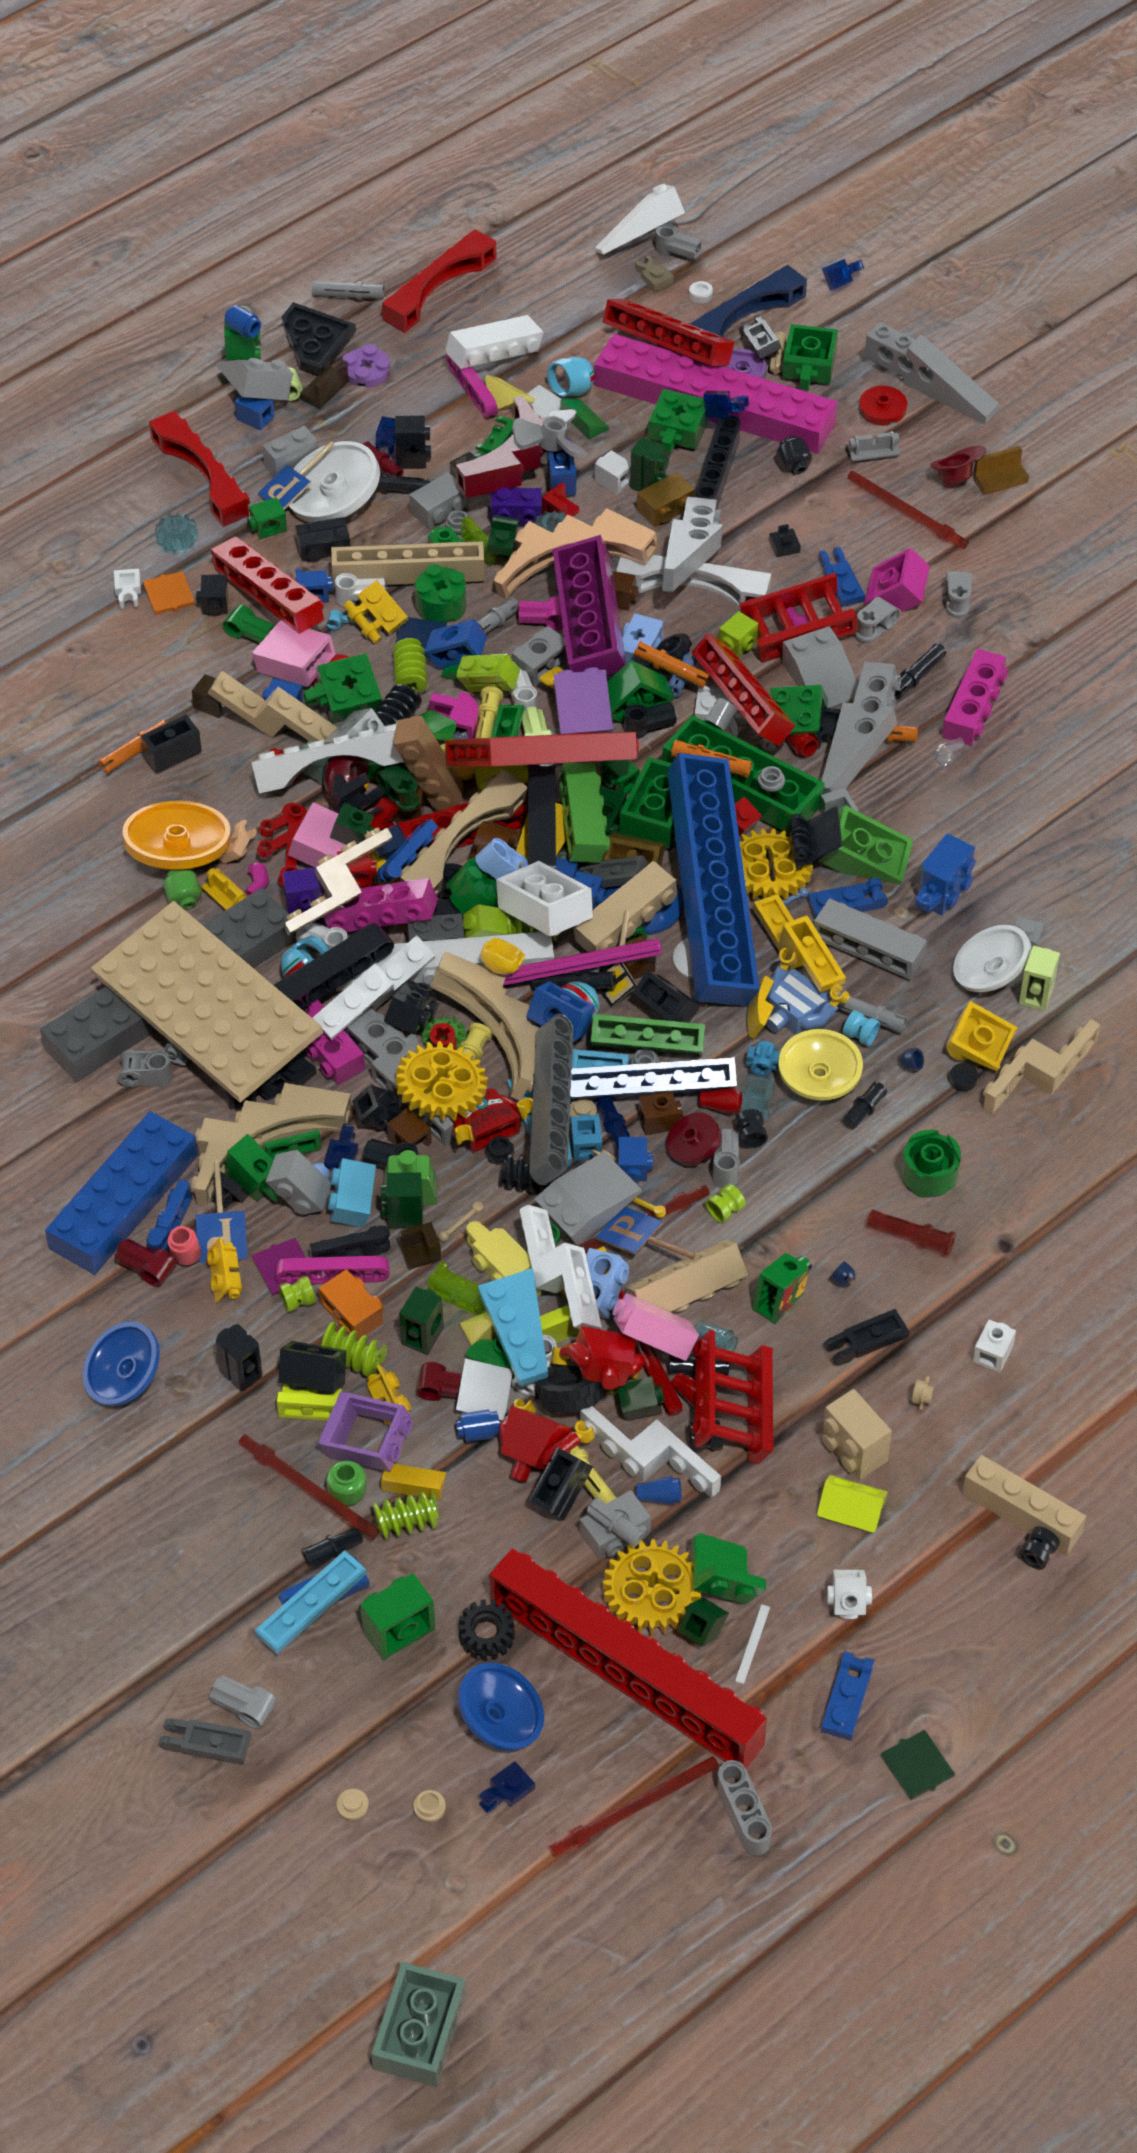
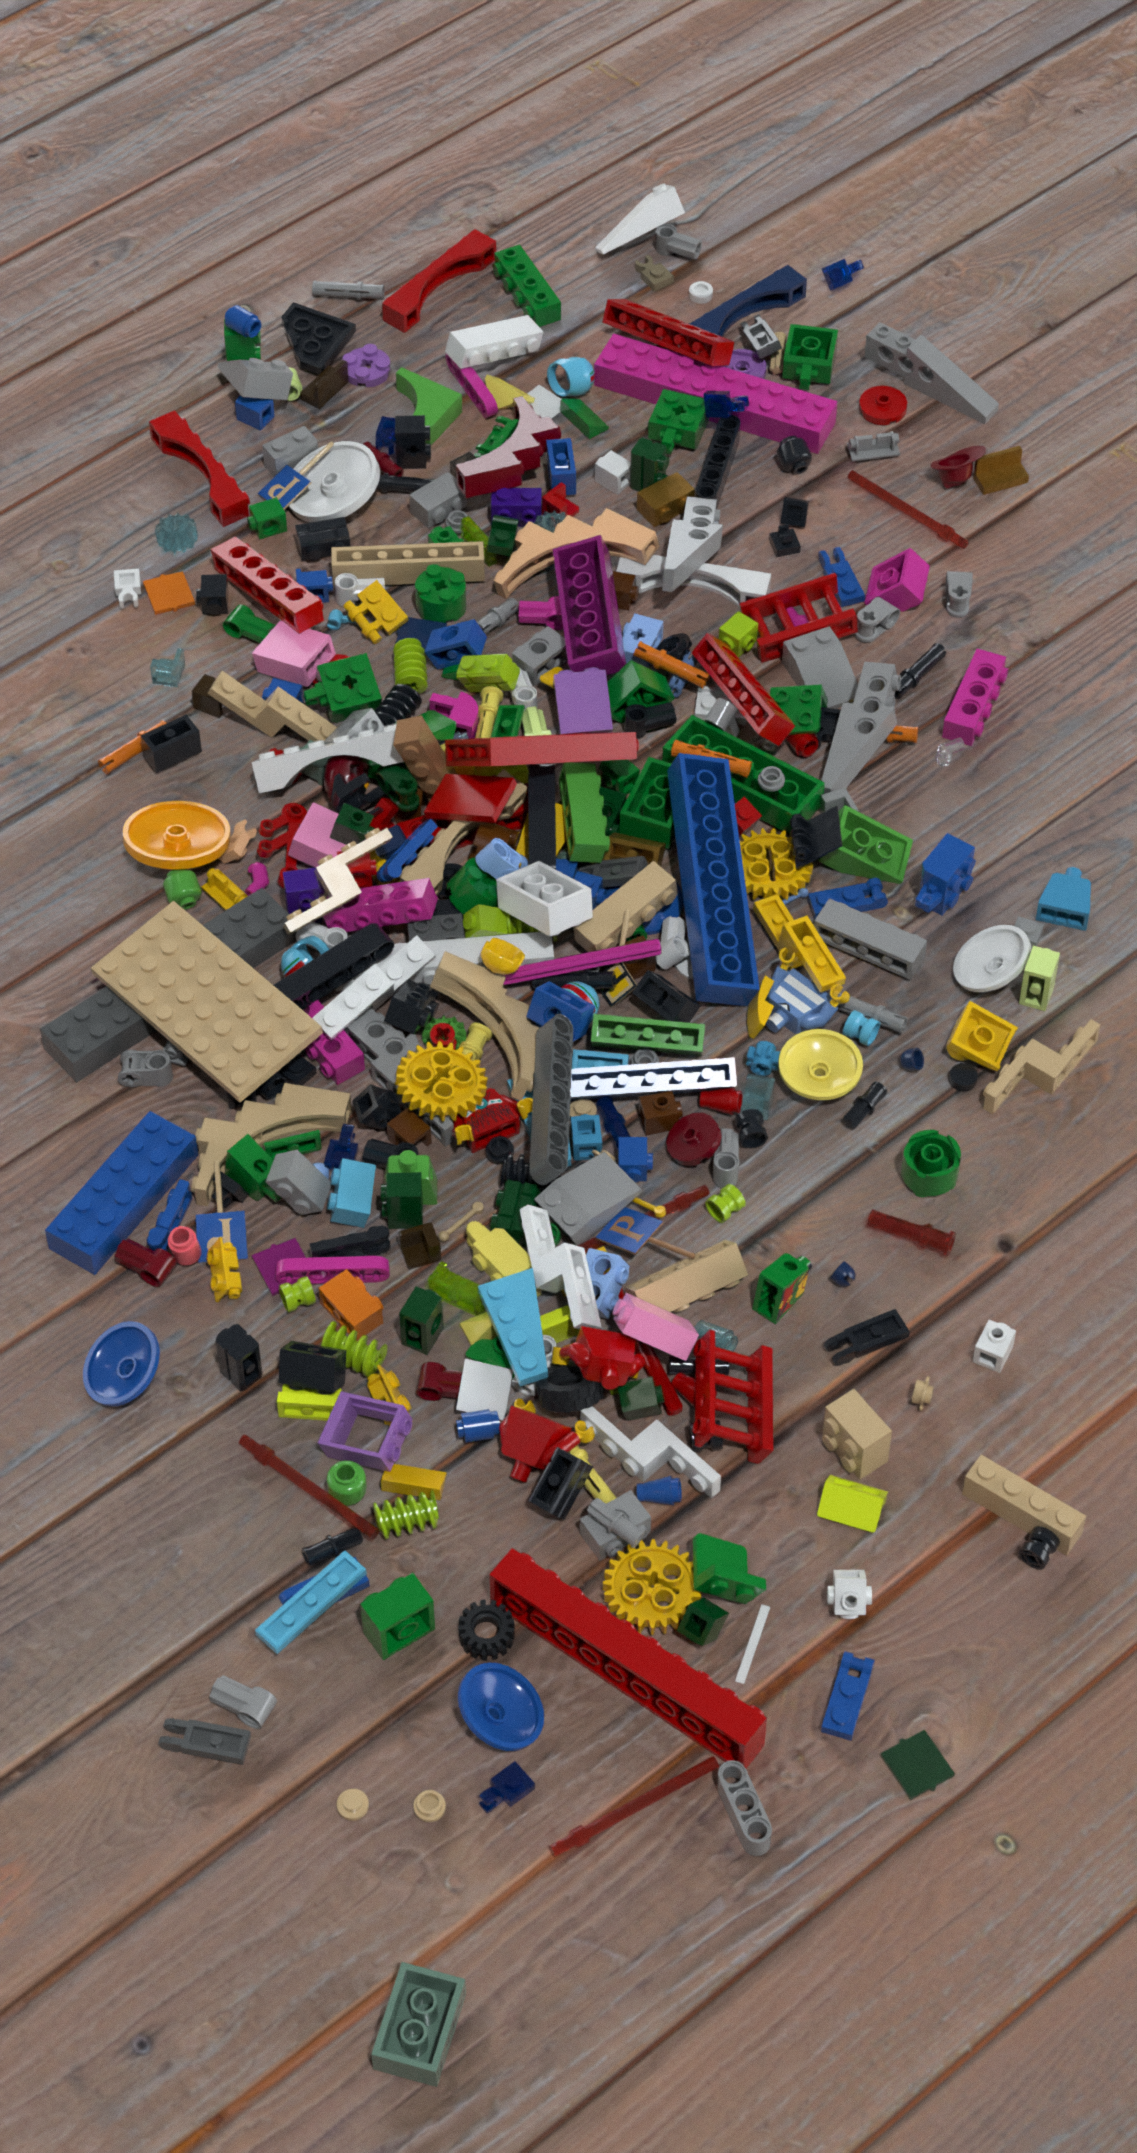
(168, 671): none -> clear light blue panel
(431, 399): none -> bright green arch
(470, 798): none -> red tile
(510, 1202): none -> dark green brick
(527, 285): none -> green brick
(549, 435): light grey piece -> none
(672, 943): none -> white piece
(794, 512): none -> black tile
(1066, 900): none -> dark azure torso

